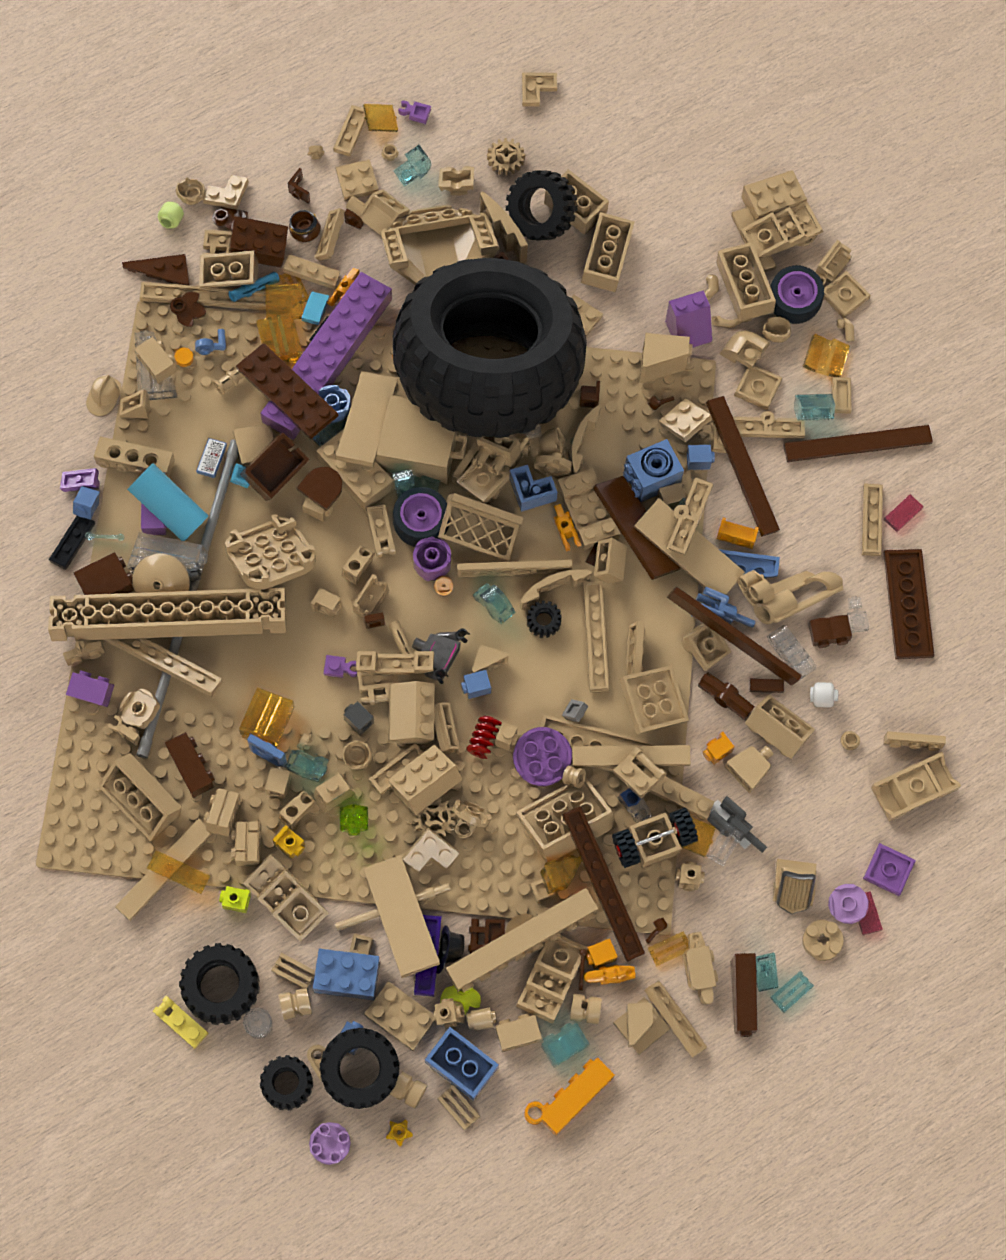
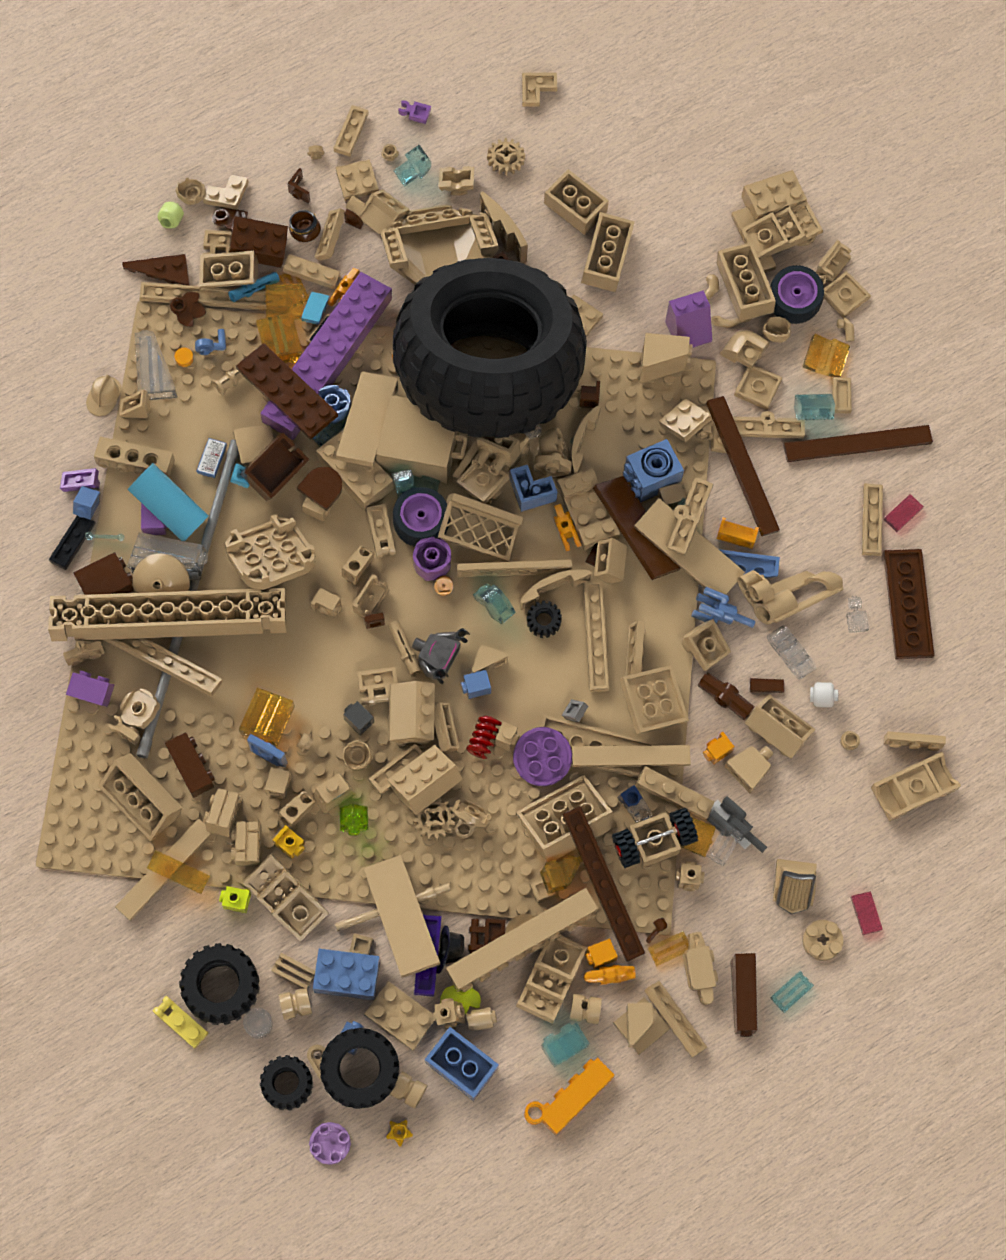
(155, 359): tan brick -> none
(306, 765): clear light blue brick -> none
(337, 666): medium lavender plate -> none
(380, 117): clear yellow piece -> none
(395, 663): tan slope -> none
(430, 846): tan plate -> none
(447, 1094): tan tile -> none
(518, 1032): tan brick -> none
(562, 199): black tyre -> none
(574, 776): tan wheel -> none
(583, 952): reddish brown hinge -> none
(635, 777): tan plate -> none
(655, 403): reddish brown hand -> none
(699, 457): medium blue brick -> none
(734, 636): reddish brown tile -> none
(766, 972): clear light blue slope -> none
(830, 631): reddish brown brick -> none
(848, 903): lavender tile -> none
(889, 869): medium lavender tile -> none

